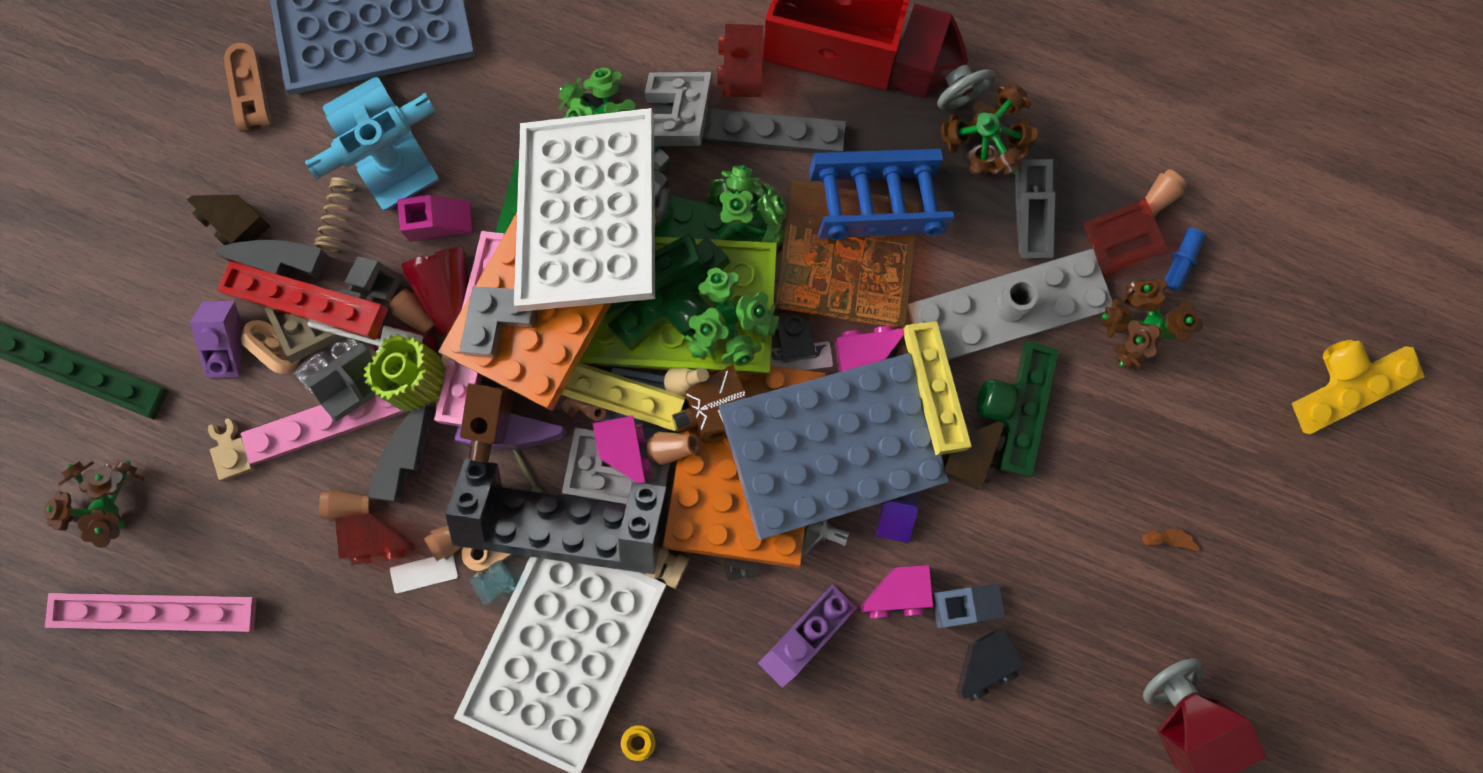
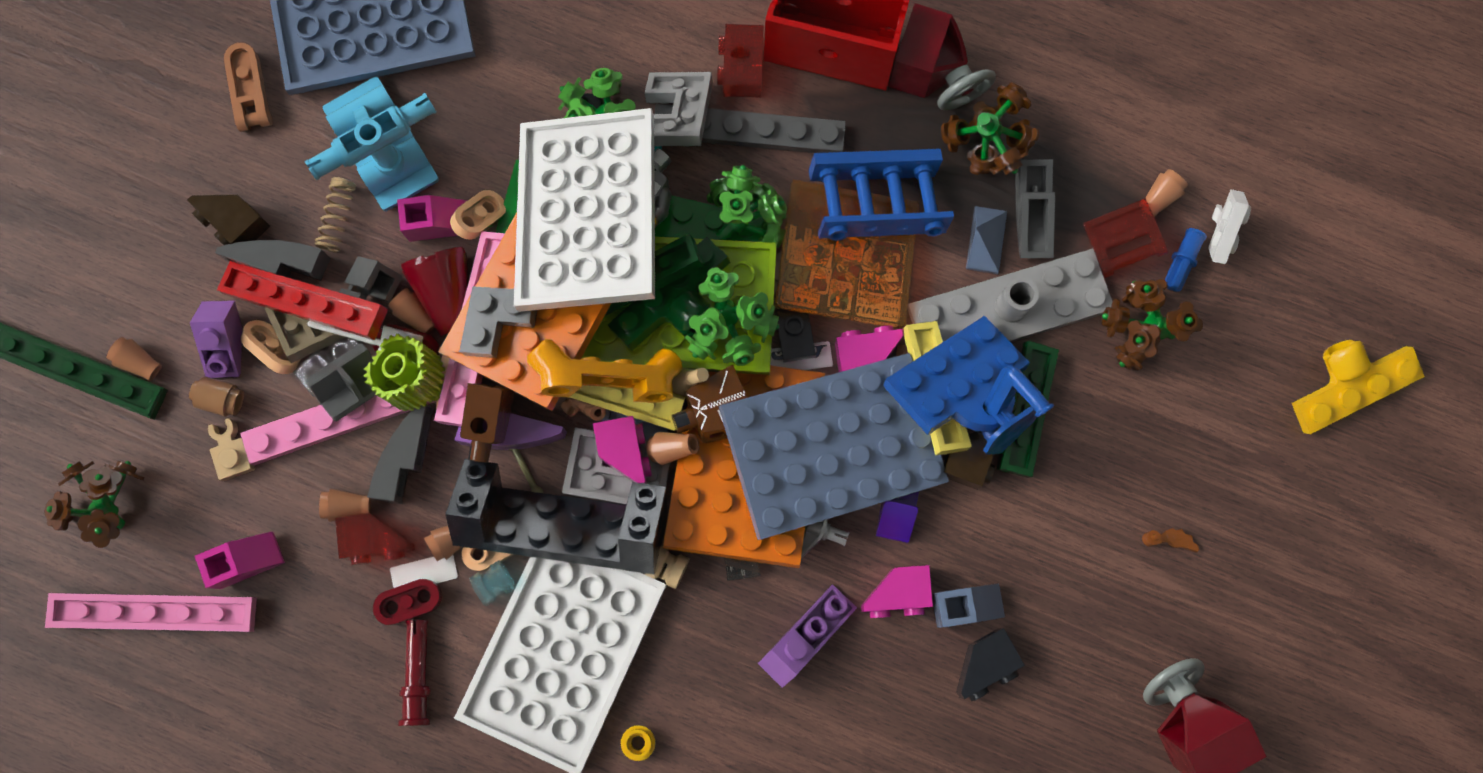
(133, 358): none -> nougat cone
(216, 396): none -> medium nougat brick
(239, 560): none -> dark pink slope
(408, 601): none -> dark red plate
(415, 690): none -> dark red pin
(473, 217): none -> light nougat plate
(565, 376): none -> light orange plate
(972, 382): none -> blue plate
(986, 240): none -> sand blue slope
(1228, 221): none -> white plate

